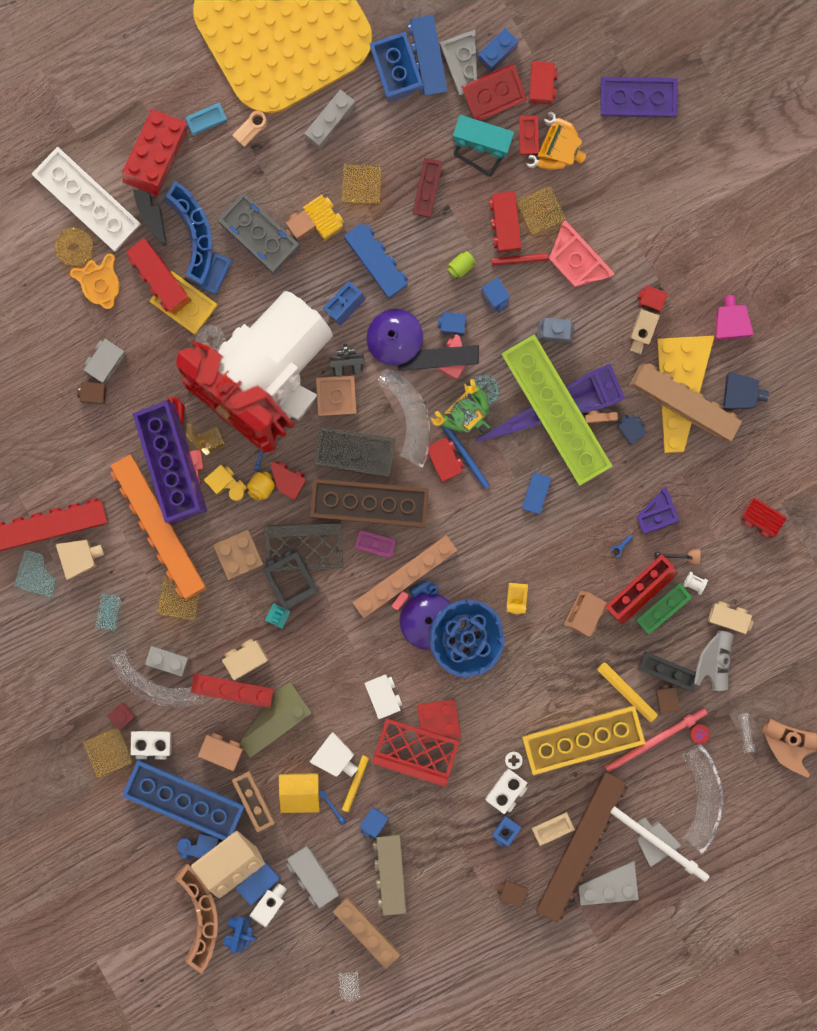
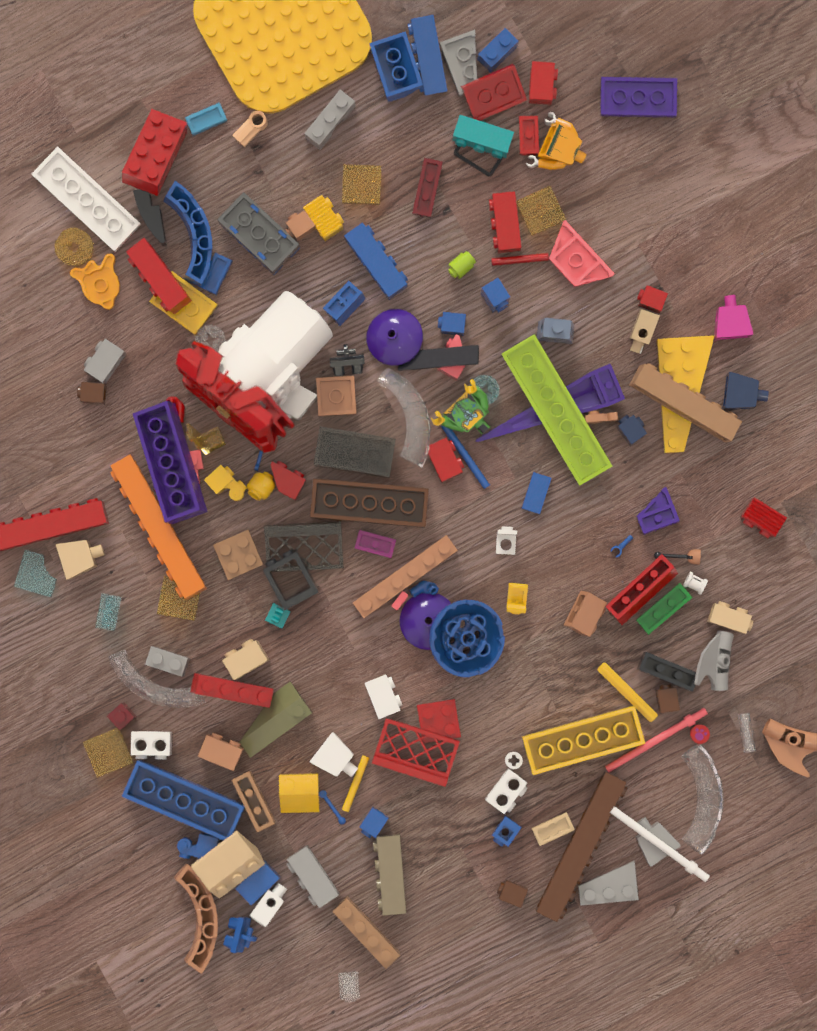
(506, 533): none -> white bracket

